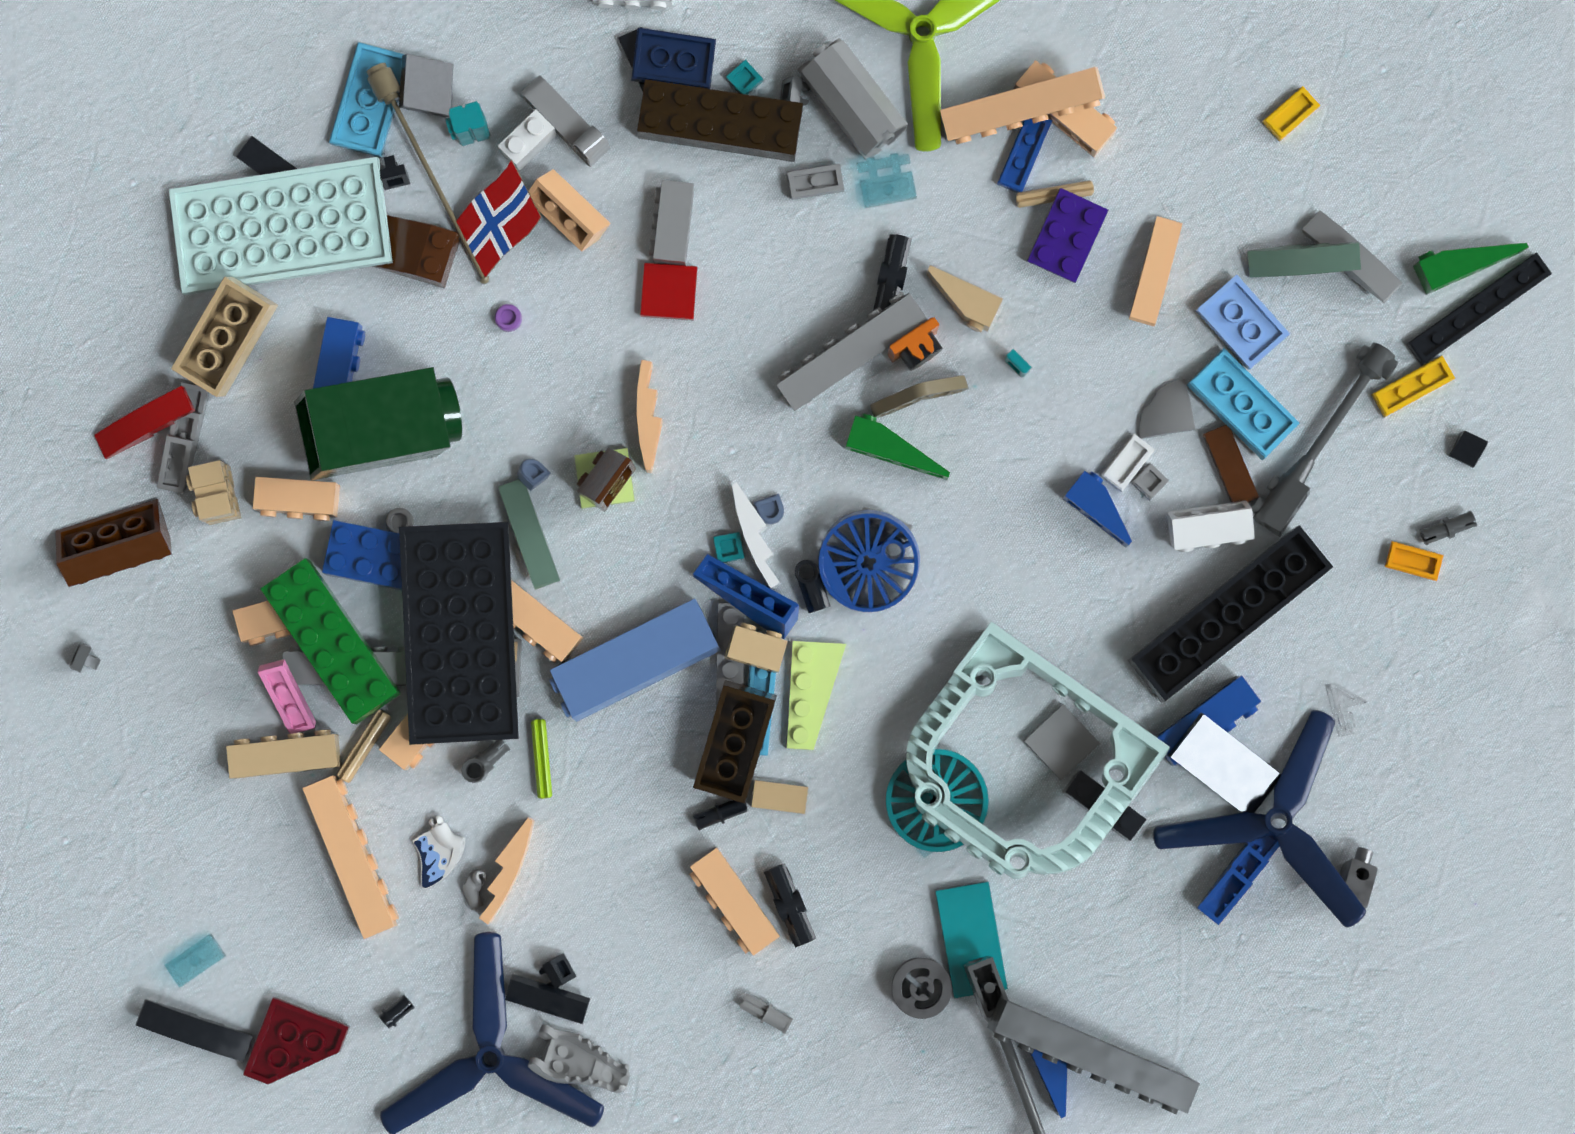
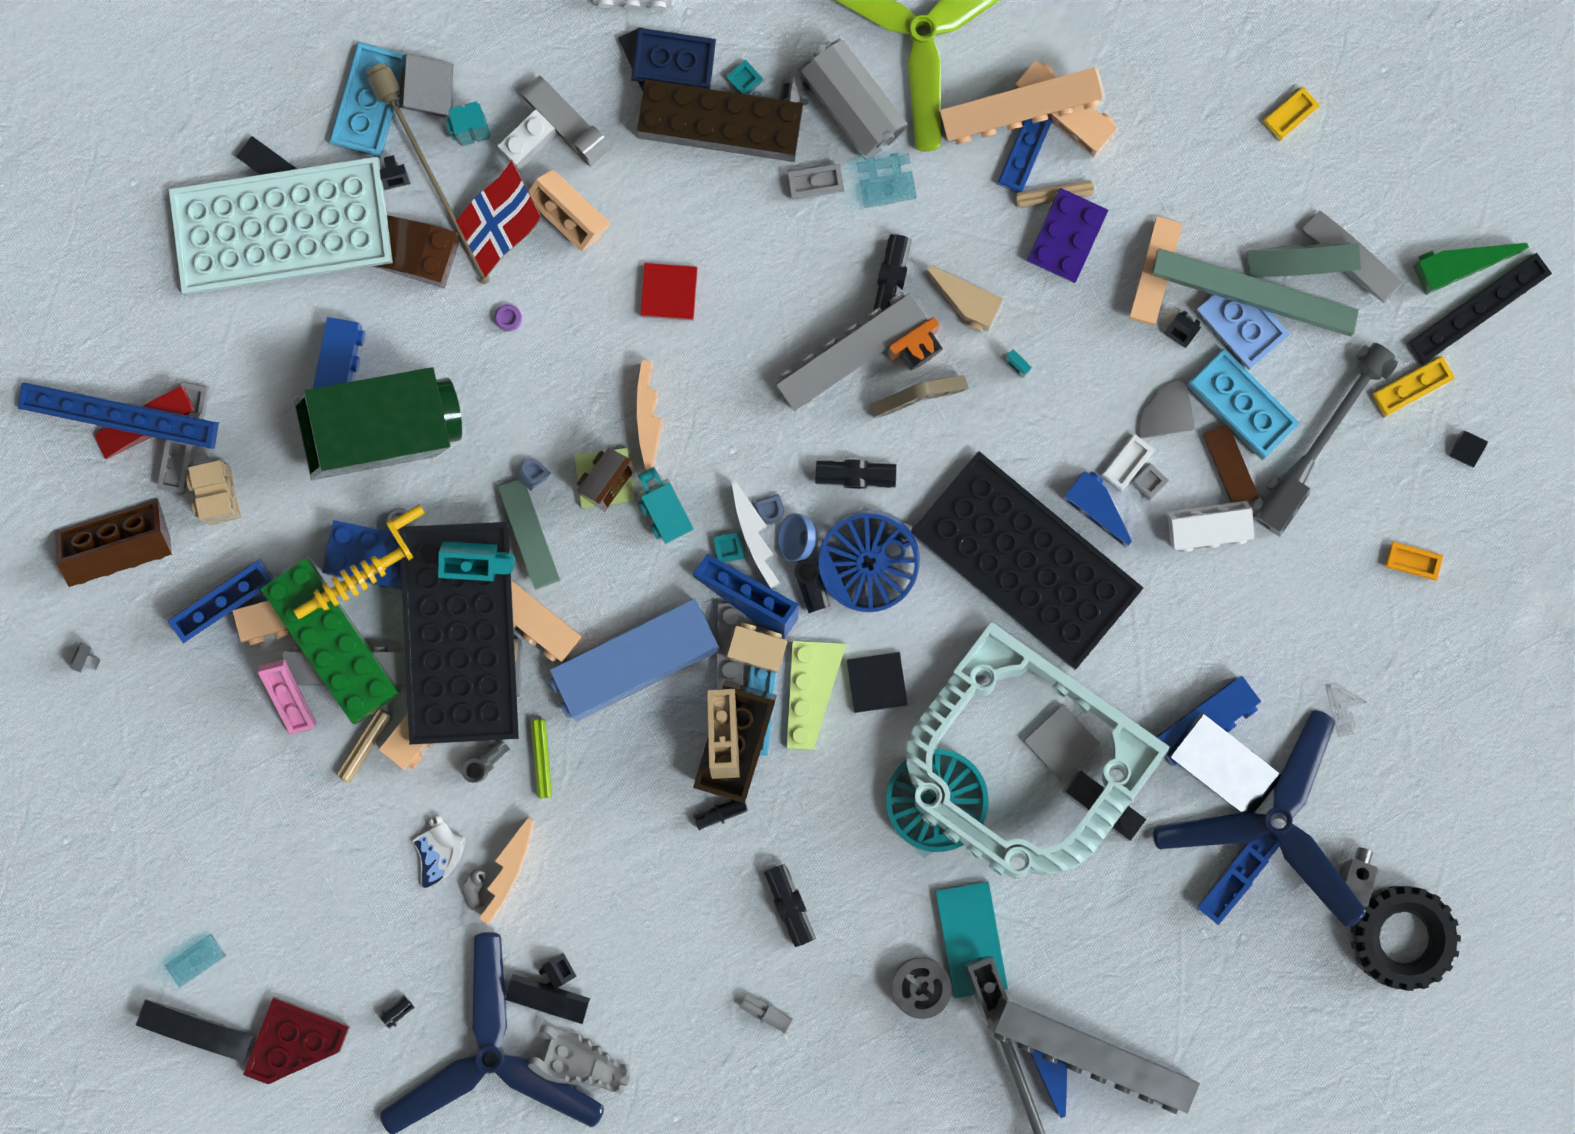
(118, 415): none -> blue tile
(220, 601): none -> blue brick
(224, 336): tan brick -> none
(283, 756): tan brick -> none
(296, 498): light nougat brick -> none
(350, 857): light nougat brick -> none
(379, 565): none -> yellow piece
(473, 561): none -> teal brick
(663, 507): none -> teal brick
(672, 223): light grey brick -> none
(722, 734): none -> tan slope
(734, 901): light nougat brick -> none
(779, 797): tan tile -> none
(792, 537): none -> medium blue piece
(855, 474): none -> black piece
(877, 682): none -> black tile
(881, 443): green slope -> none
(1026, 560): none -> black plate
(1183, 329): none -> black tile
(1230, 613): black brick -> none
(1254, 292): none -> sand green tile
(1441, 941): none -> black tyre
(1448, 527): dark grey pin -> none

